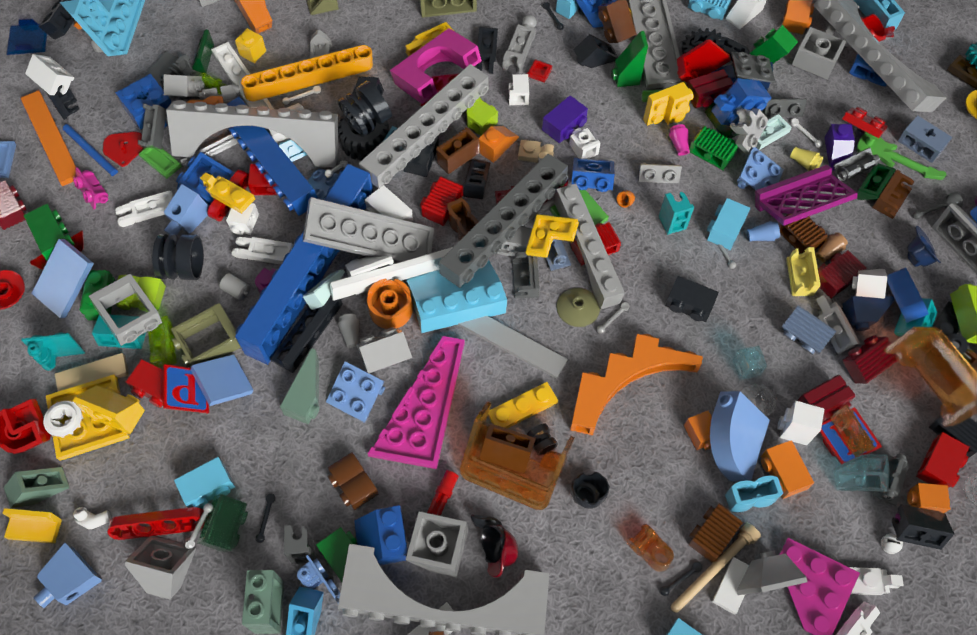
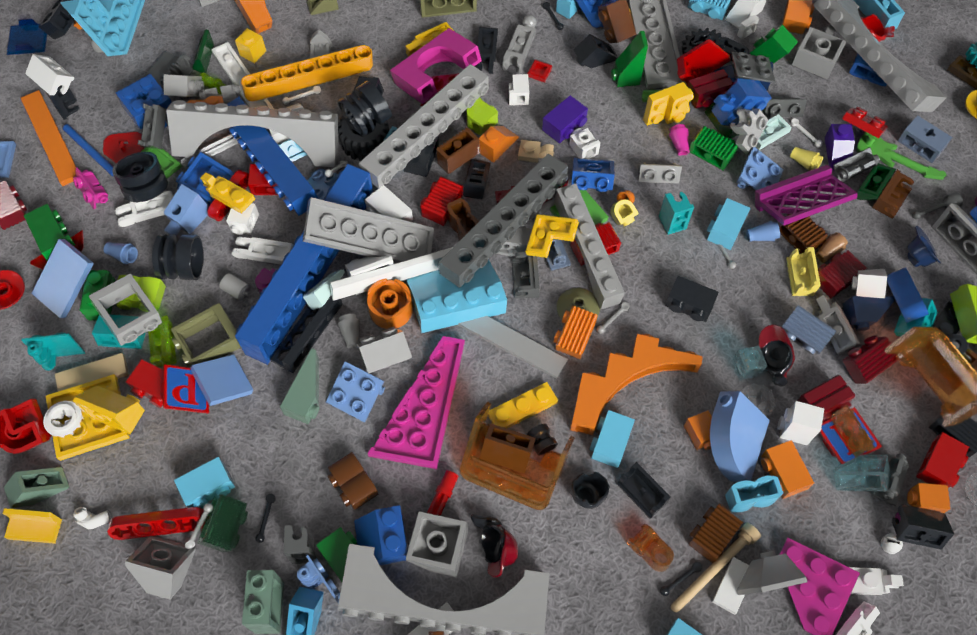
(65, 577): medium blue torso -> none
(122, 252): none -> medium blue cone
(140, 177): none -> black wheel
(576, 332): none -> orange brick
(612, 439): none -> medium azure brick
(623, 212): none -> light yellow plate
(643, 490): none -> black hinge
(748, 27): none -> white tile
(777, 352): none -> black hair

